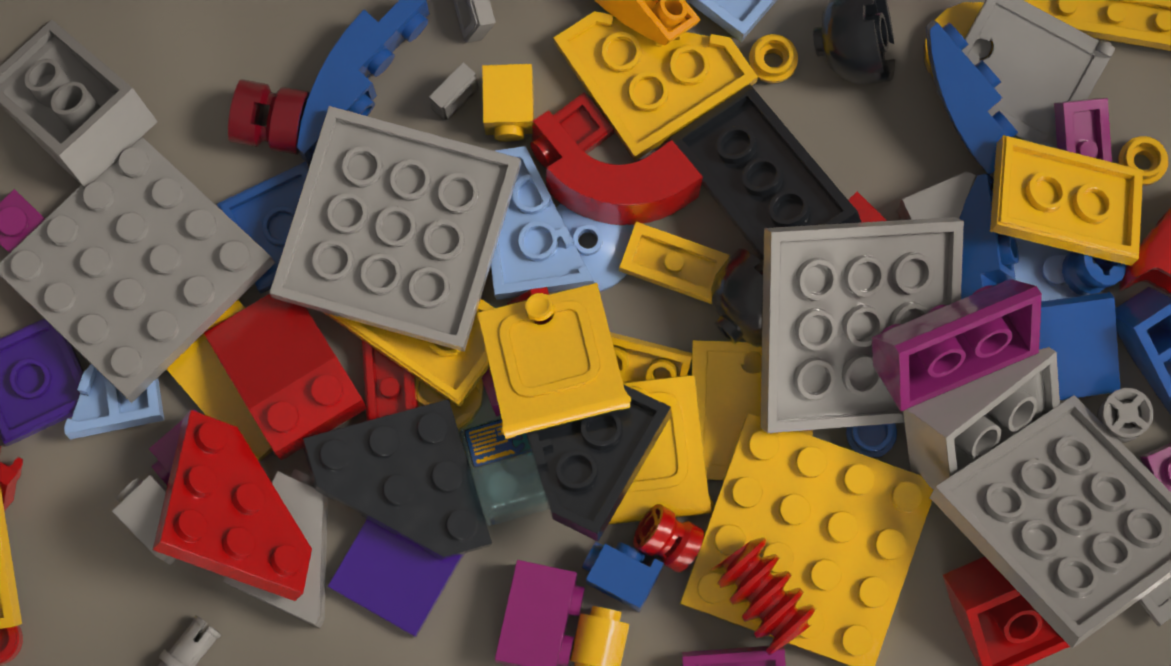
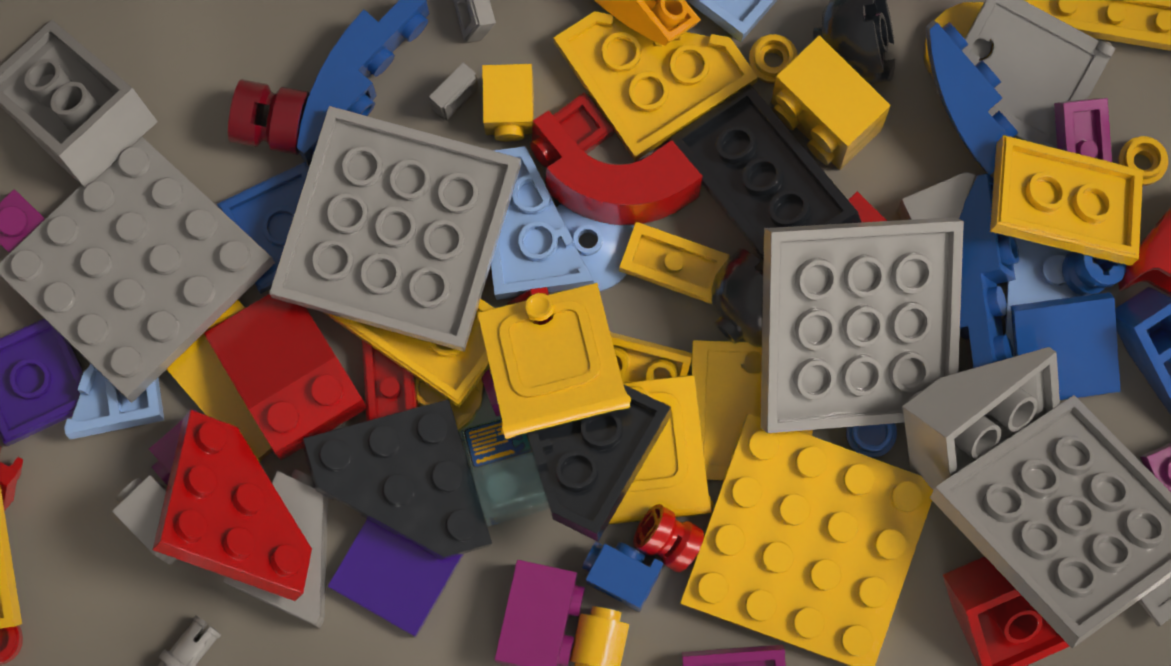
(765, 594): red piece -> none
(828, 104): none -> yellow brick
(958, 342): magenta slope -> none
(1131, 407): light grey wheel -> none

